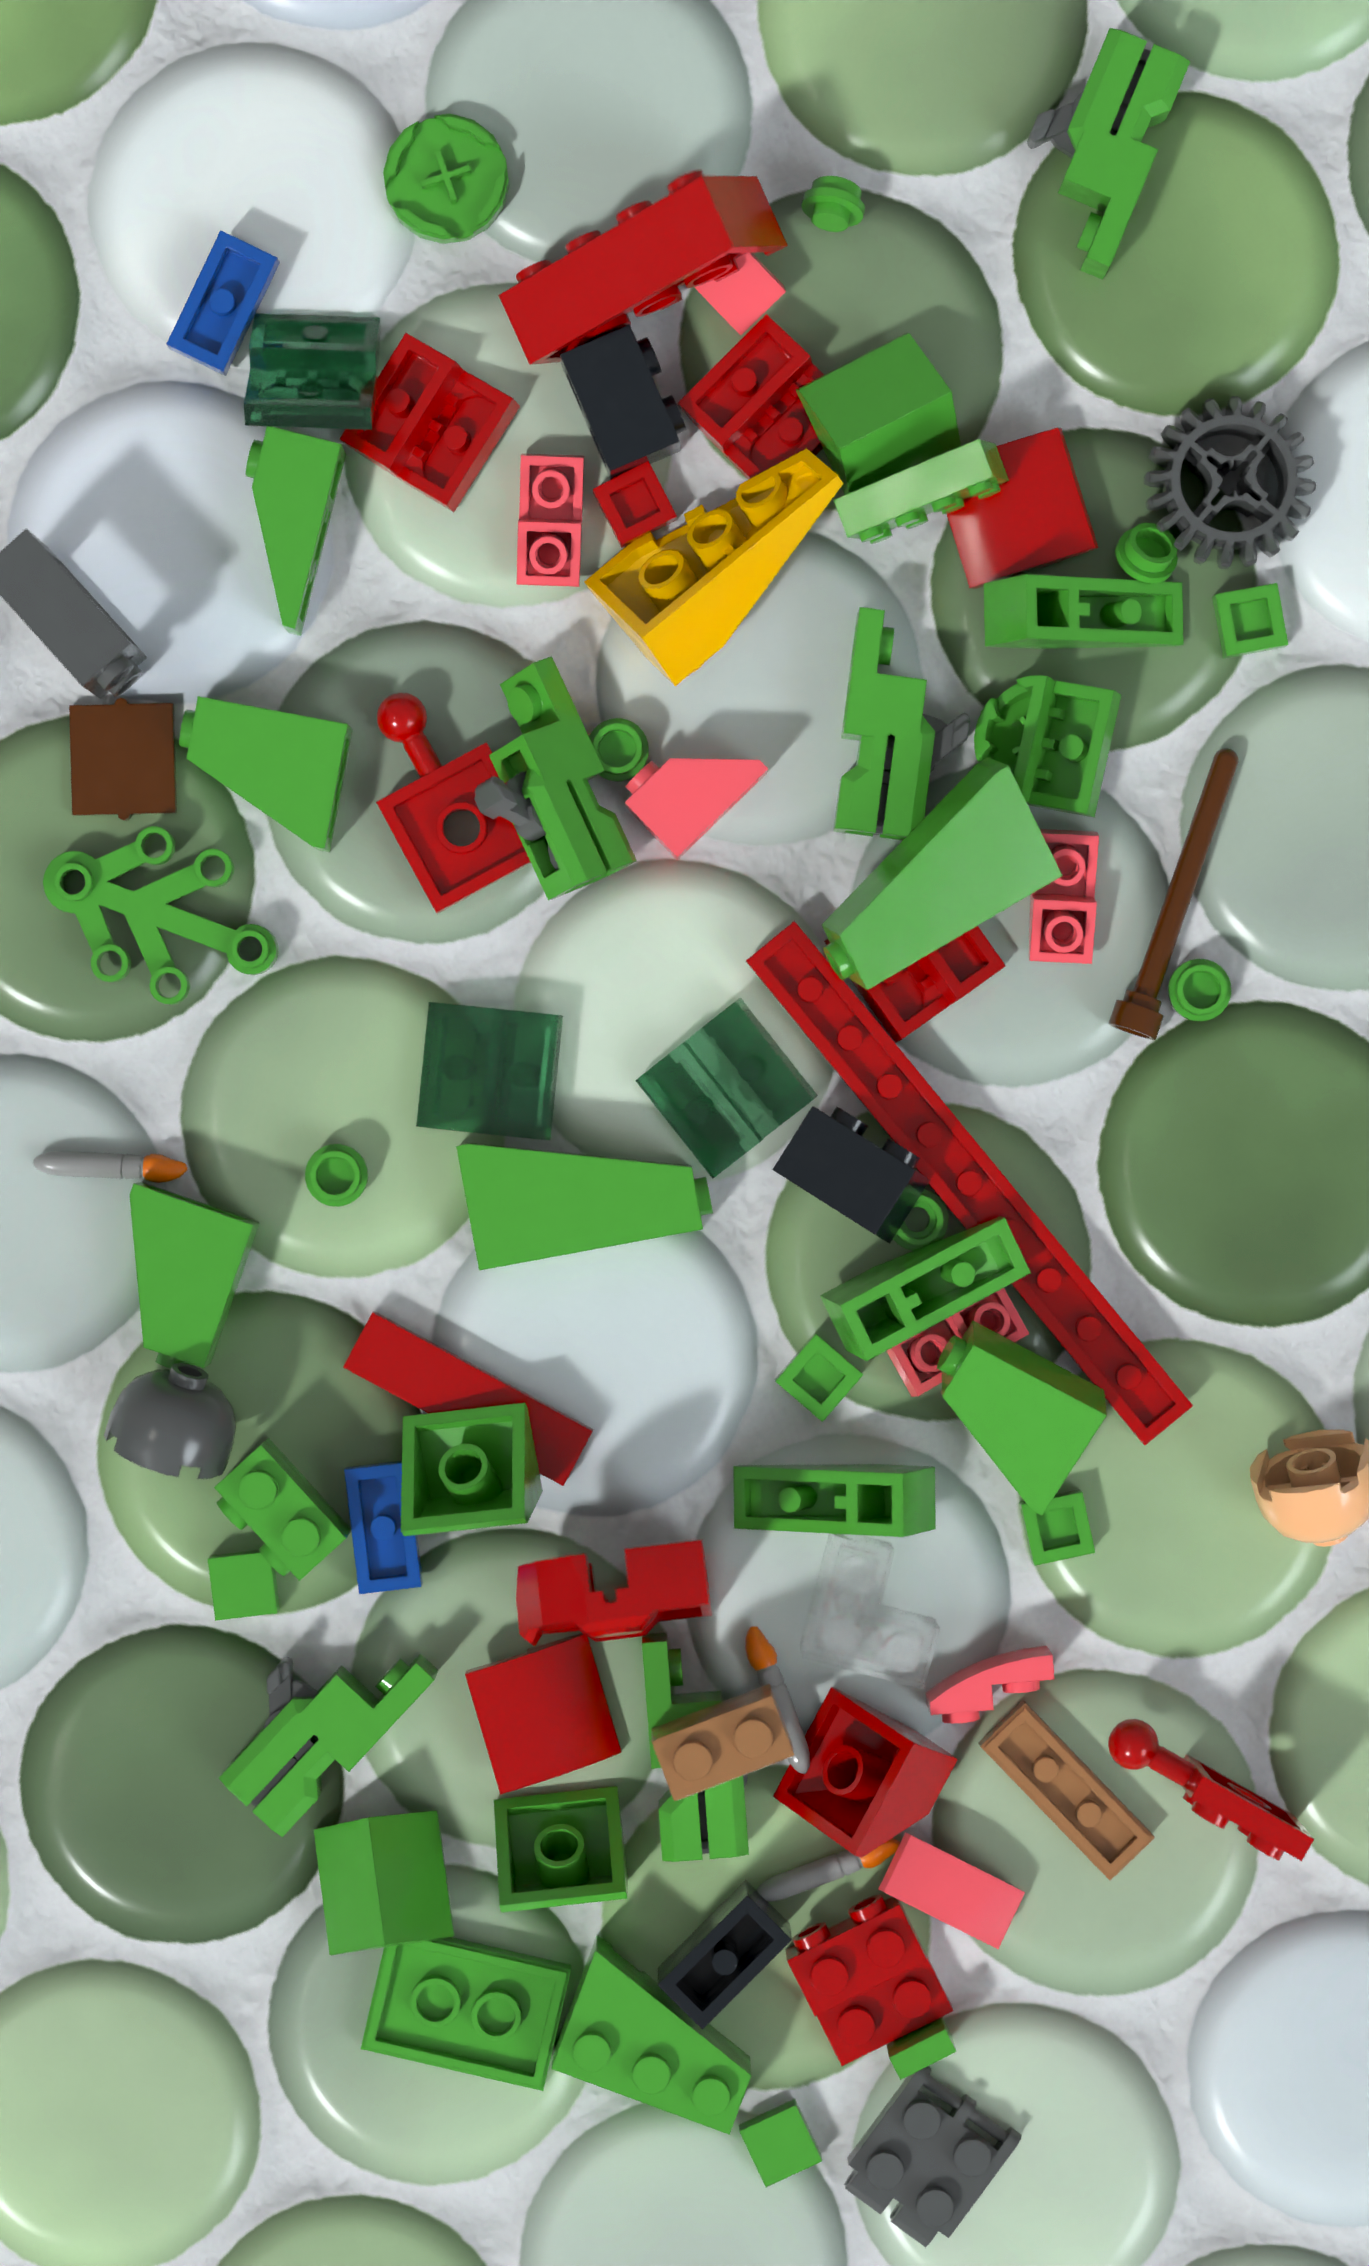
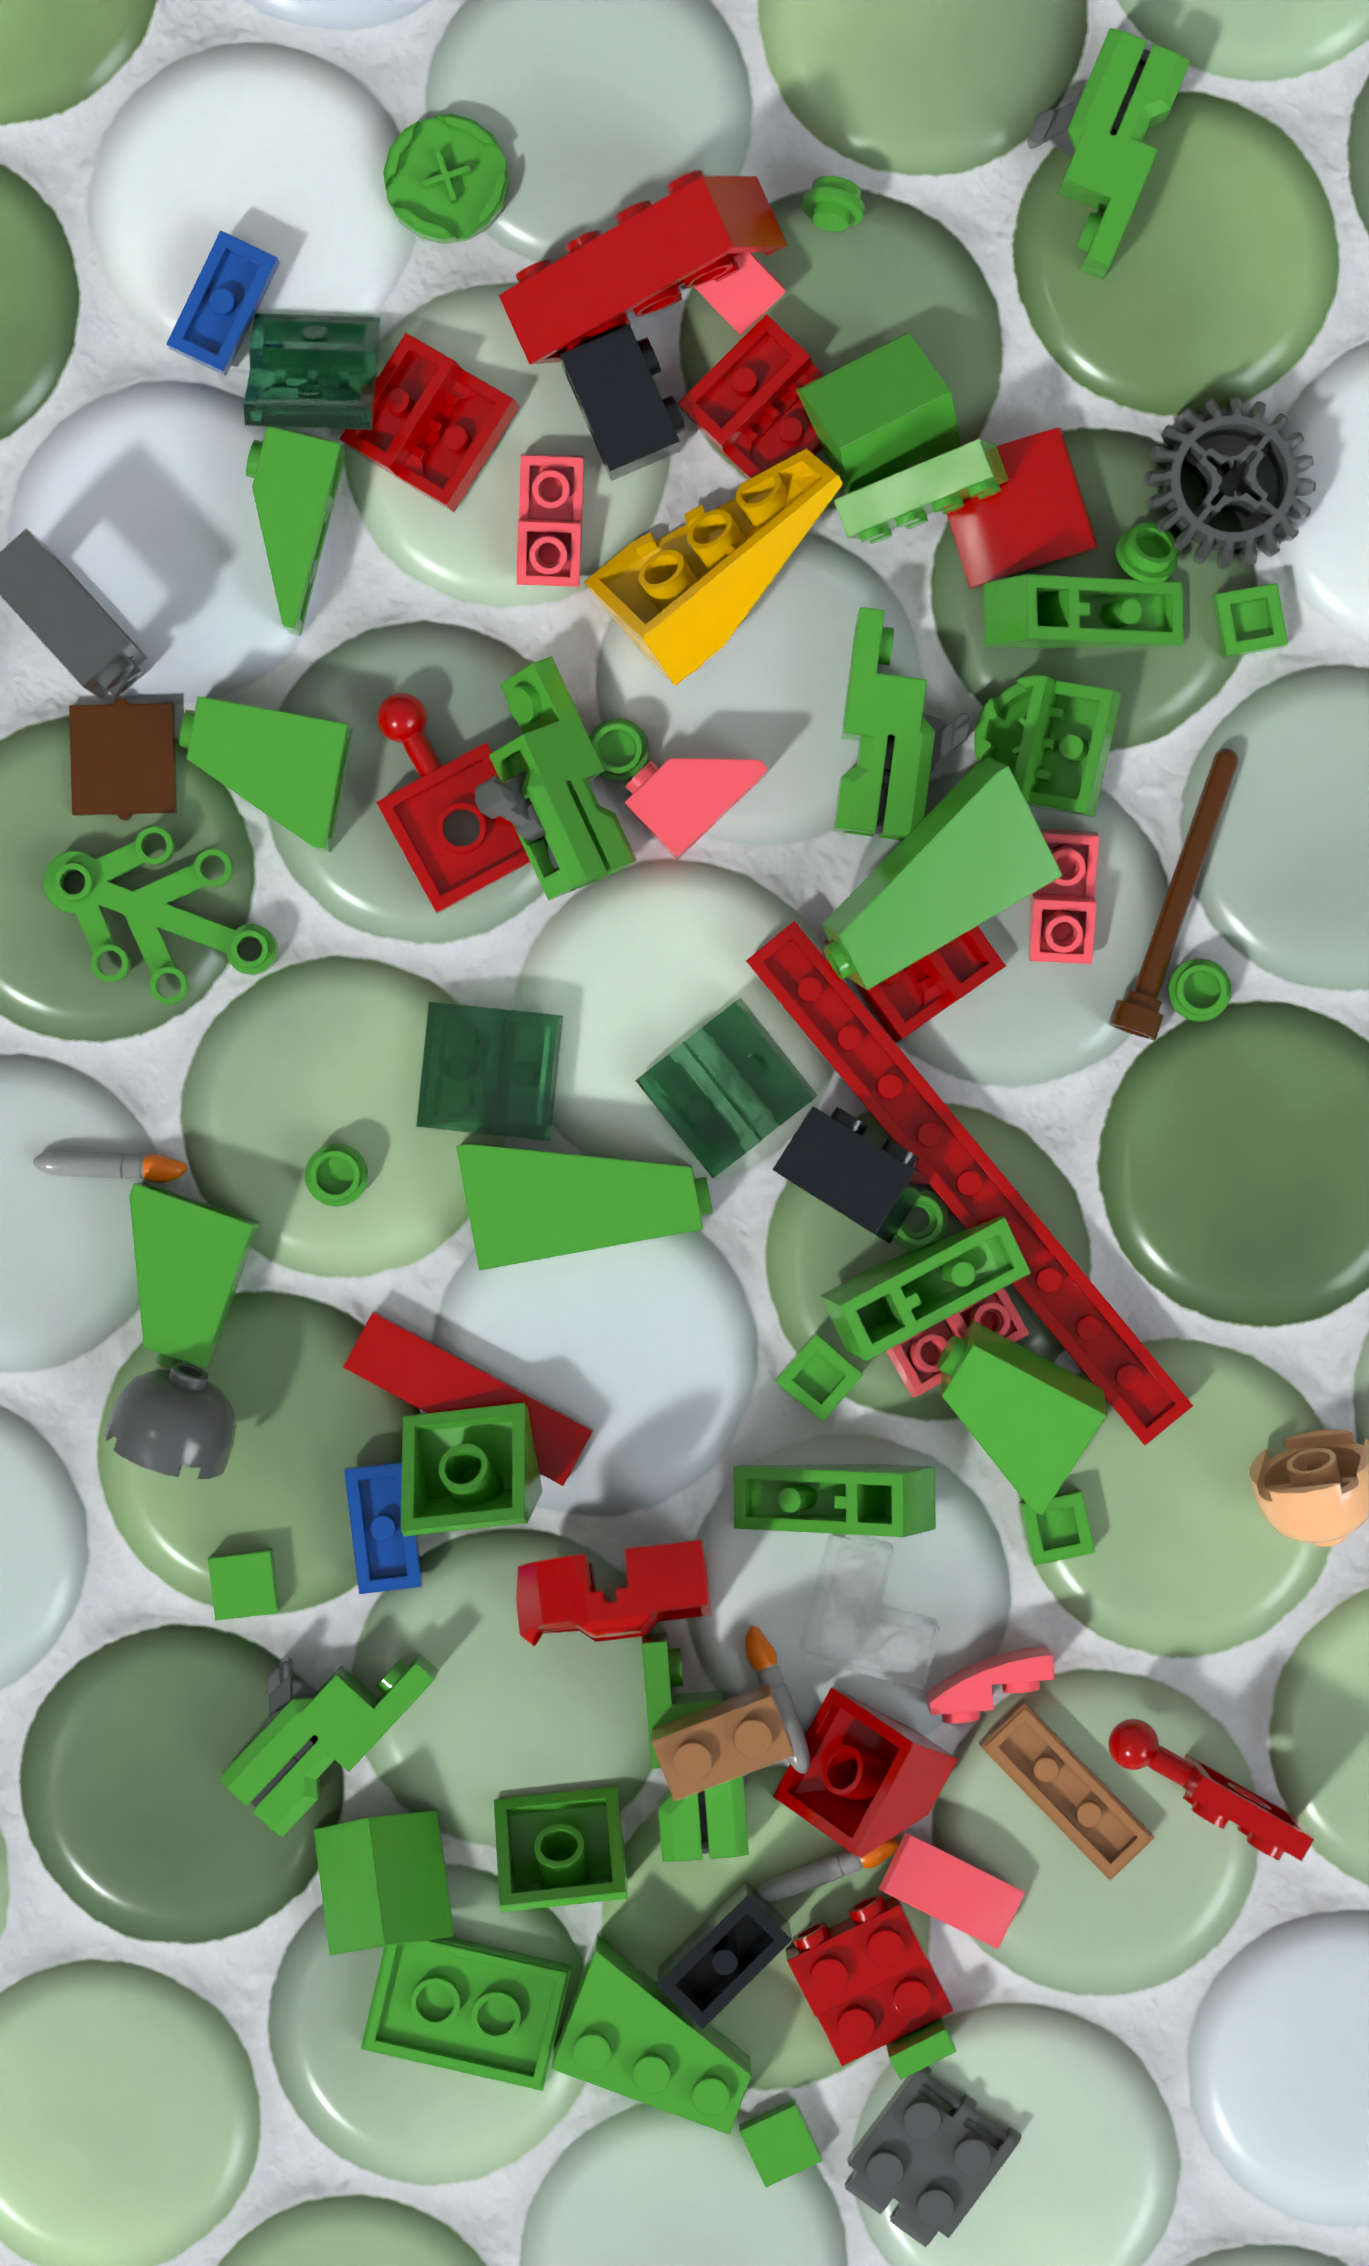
(281, 1510): bright green brick -> none
(543, 1713): red slope -> none
(634, 504): red tile -> none

